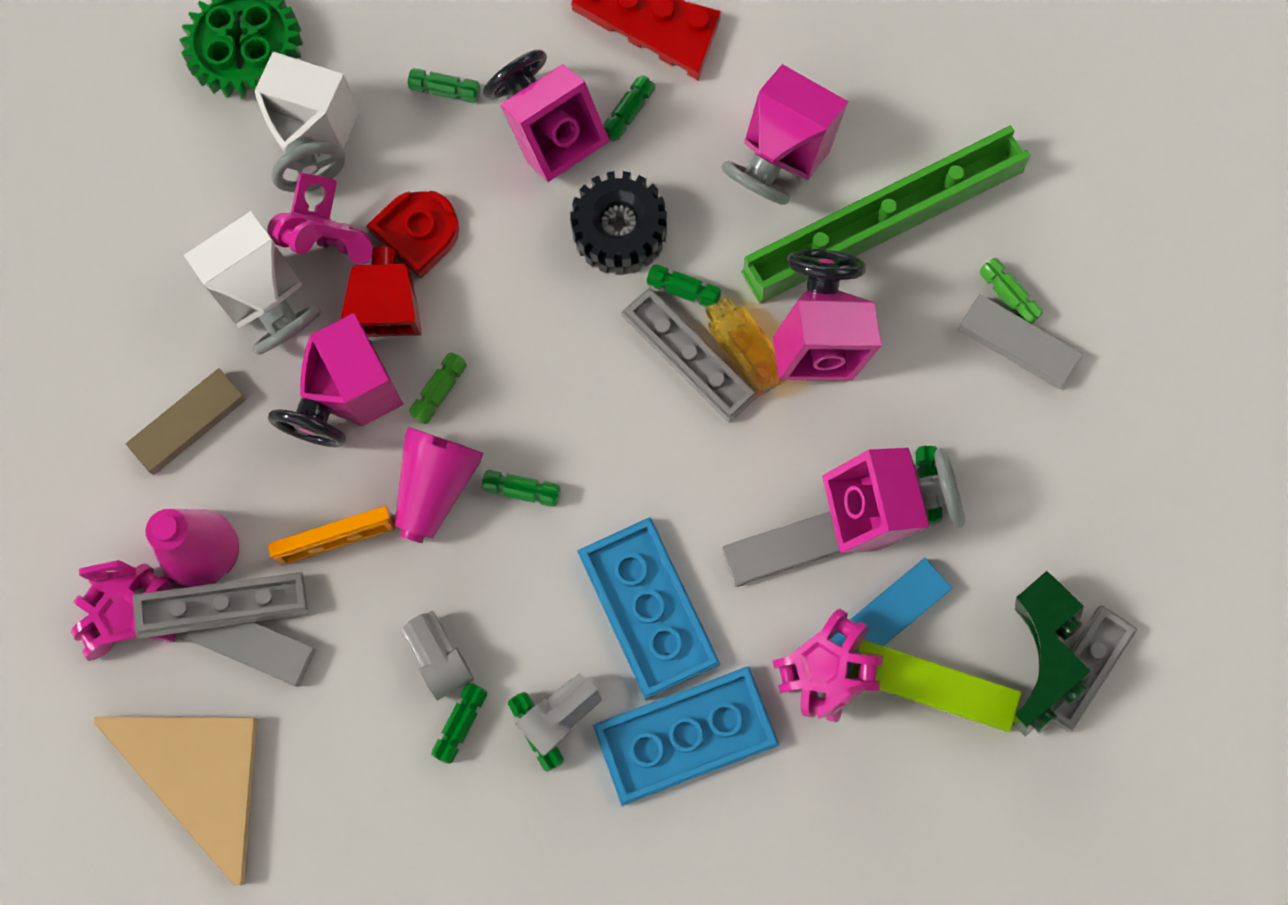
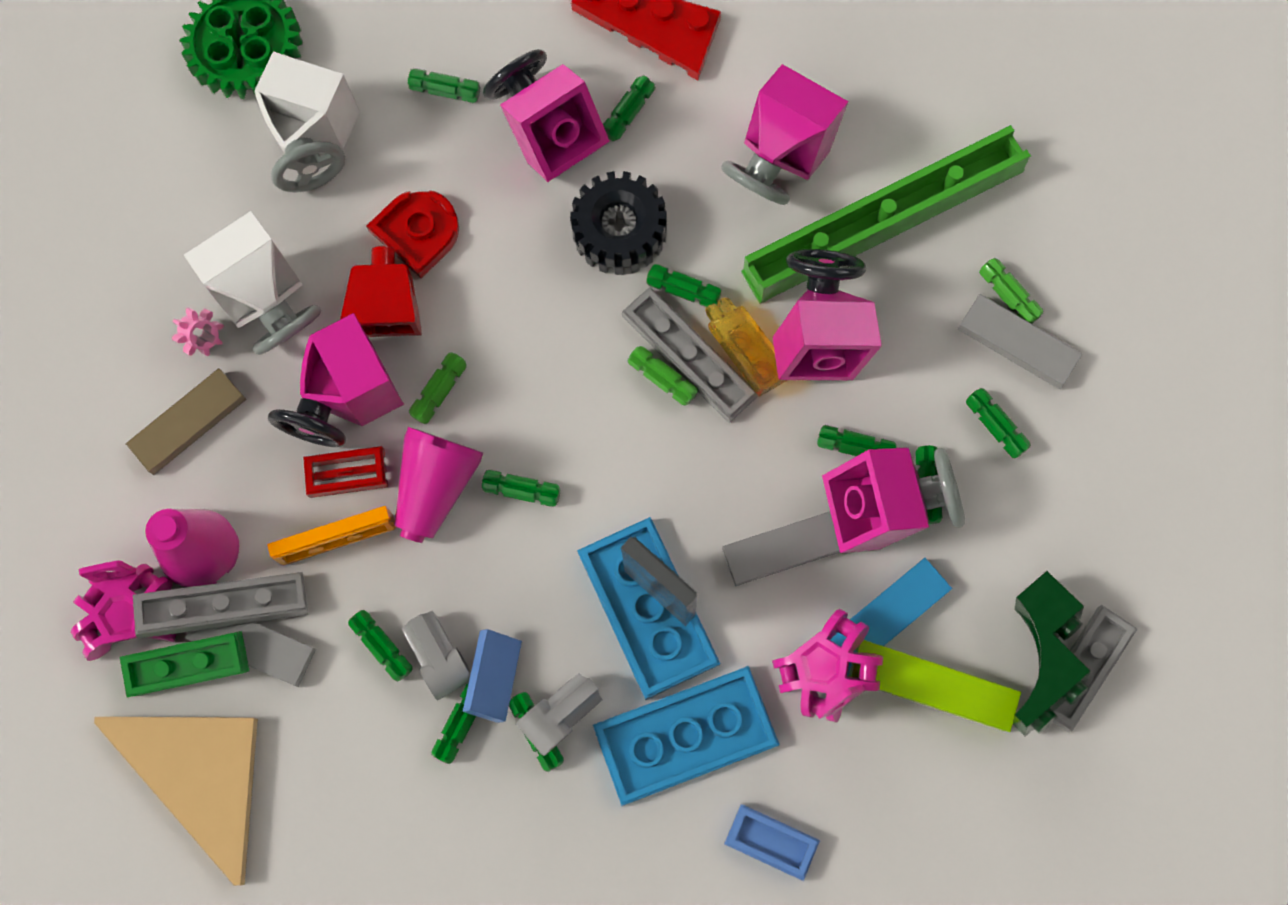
(184, 664): none -> green tile
(208, 337): none -> bright pink gear
(305, 227): dark pink piece -> none
(378, 468): none -> red tile
(380, 645): none -> green axle
(492, 676): none -> medium blue tile
(659, 580): none -> dark grey tile
(662, 375): none -> bright green axle
(772, 842): none -> medium blue tile
(849, 441): none -> green axle
(998, 423): none -> green axle

